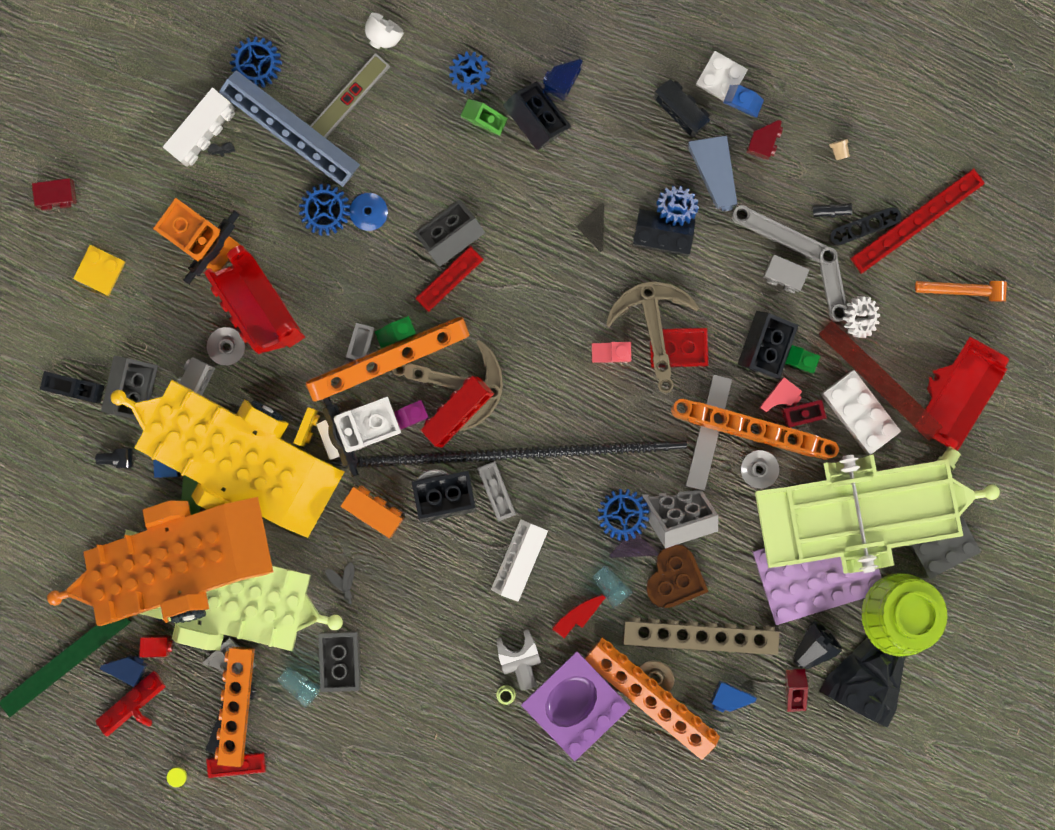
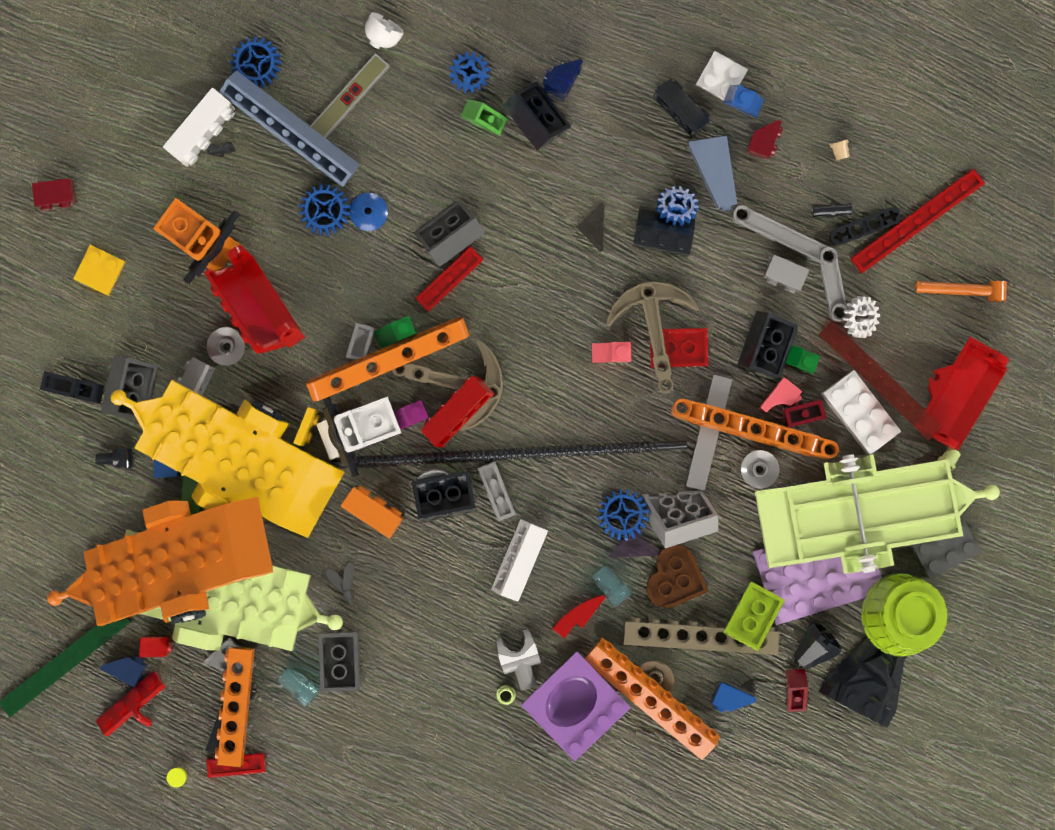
(754, 616): none -> lime plate

